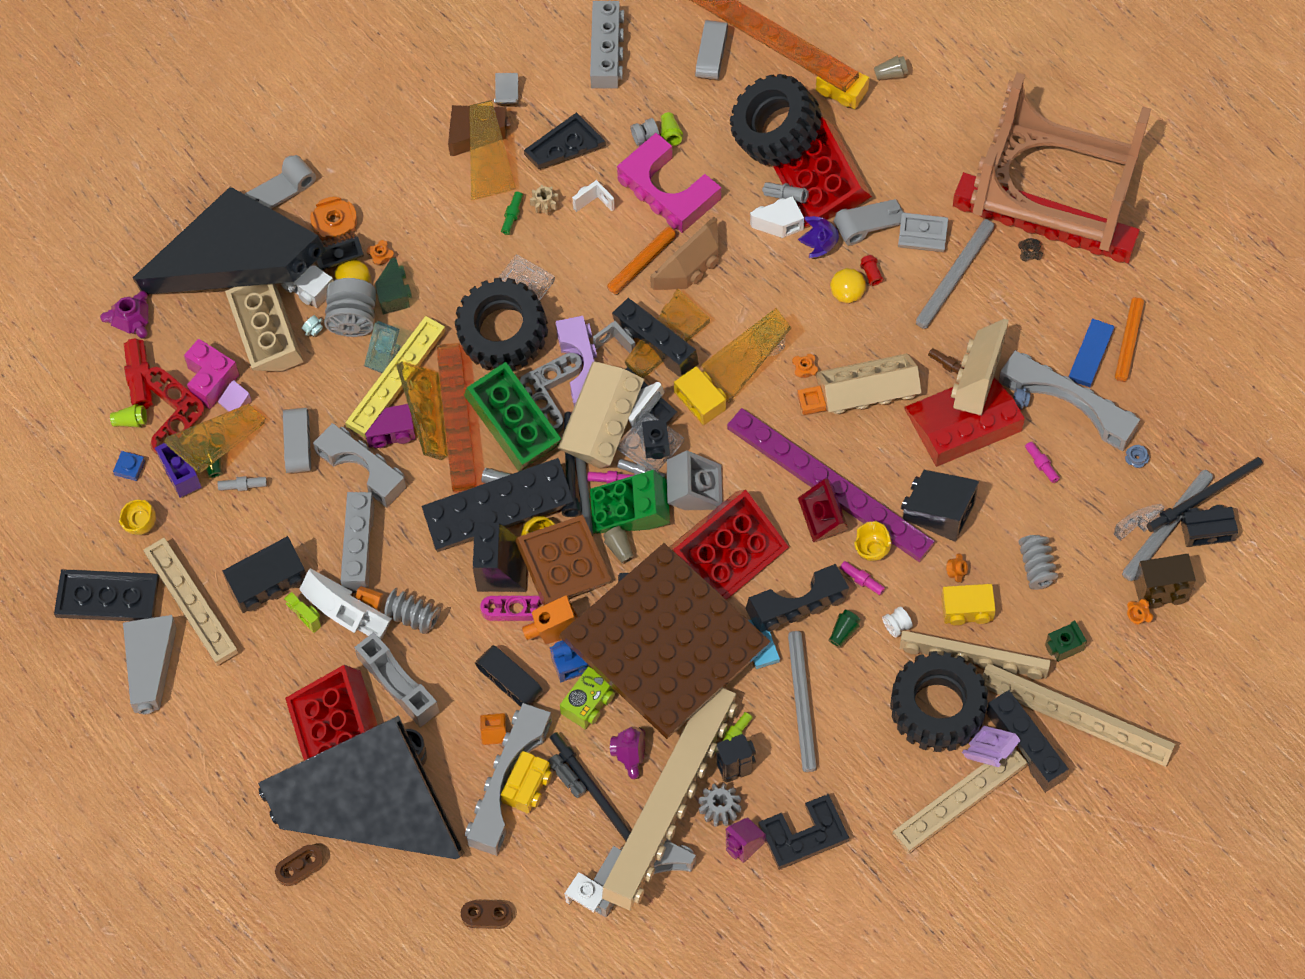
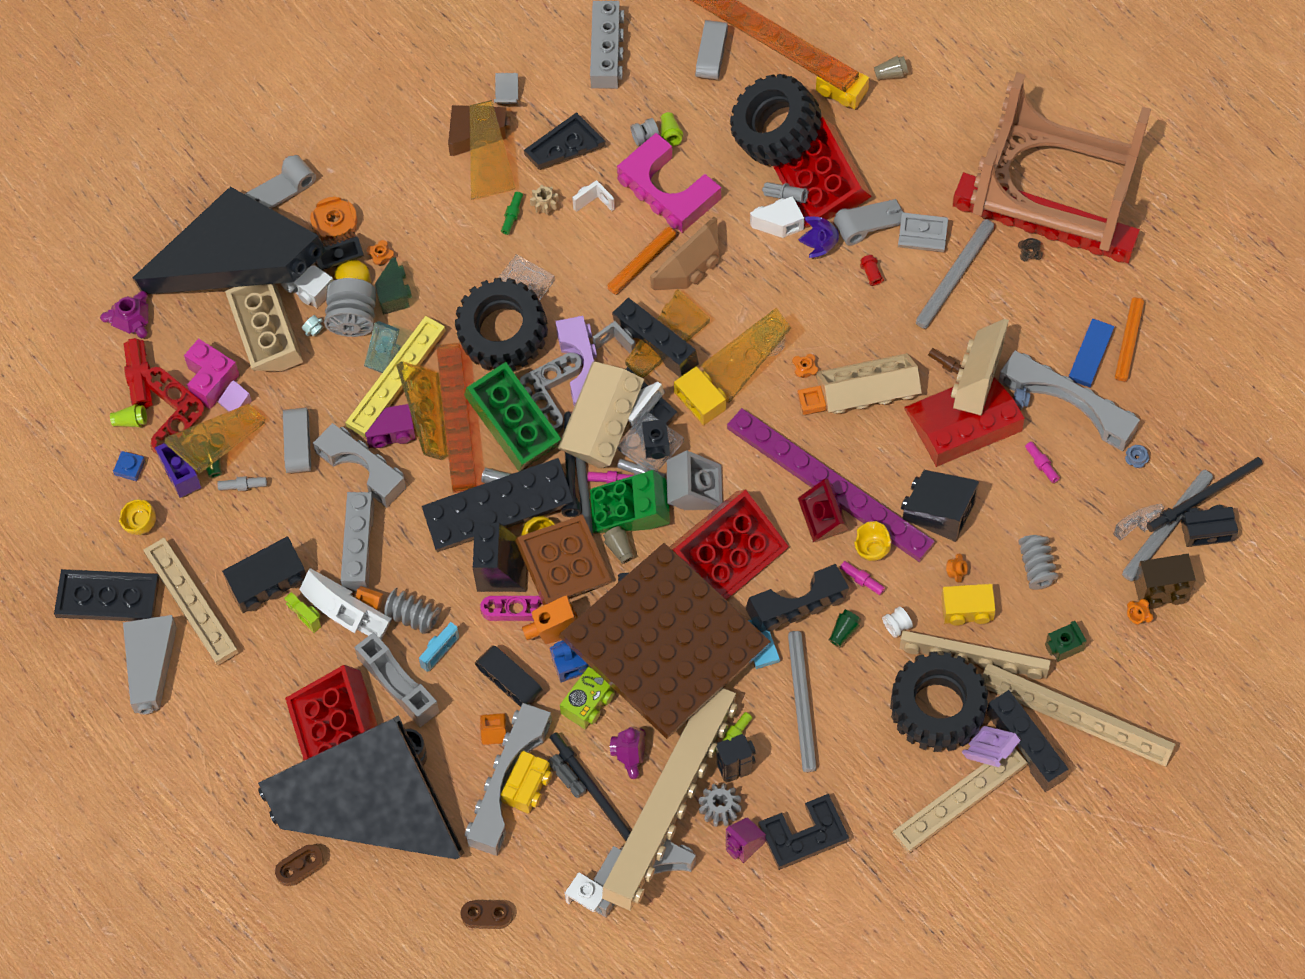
(438, 647): none -> medium azure plate
(848, 285): yellow hair -> none

